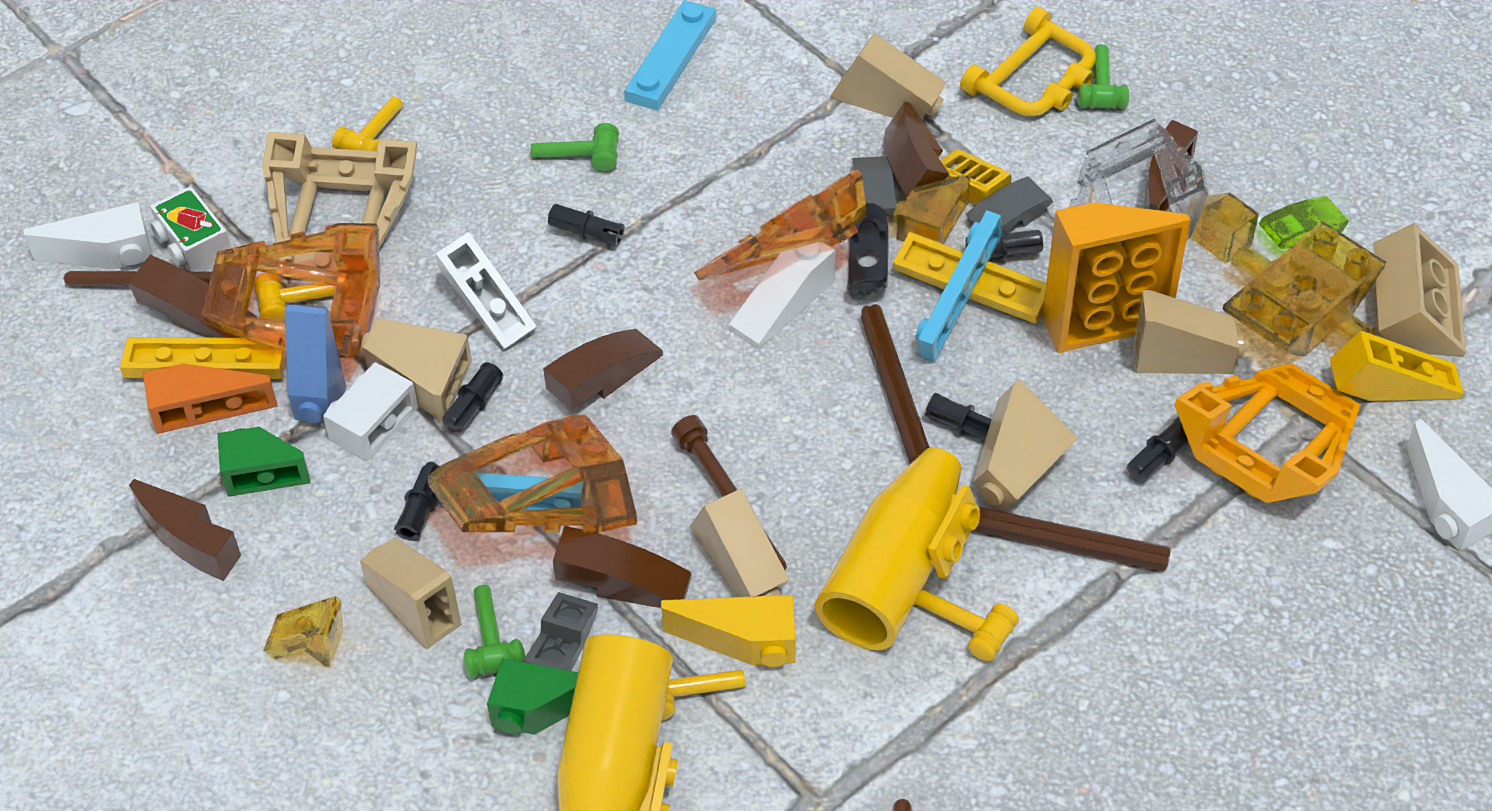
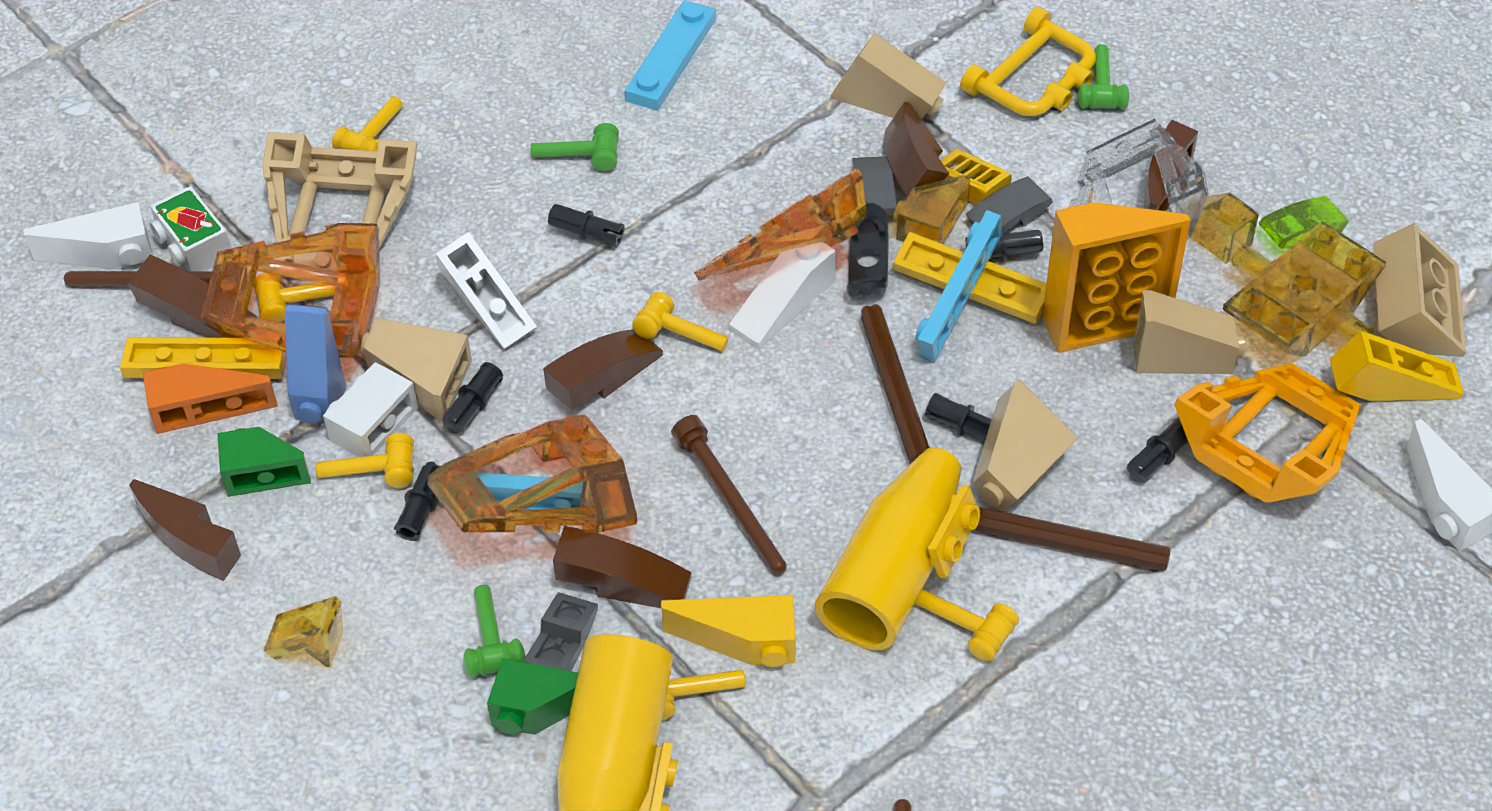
(396, 463): none -> yellow piece
(413, 590): tan slope -> none
(657, 315): none -> yellow piece
(739, 546): tan slope -> none

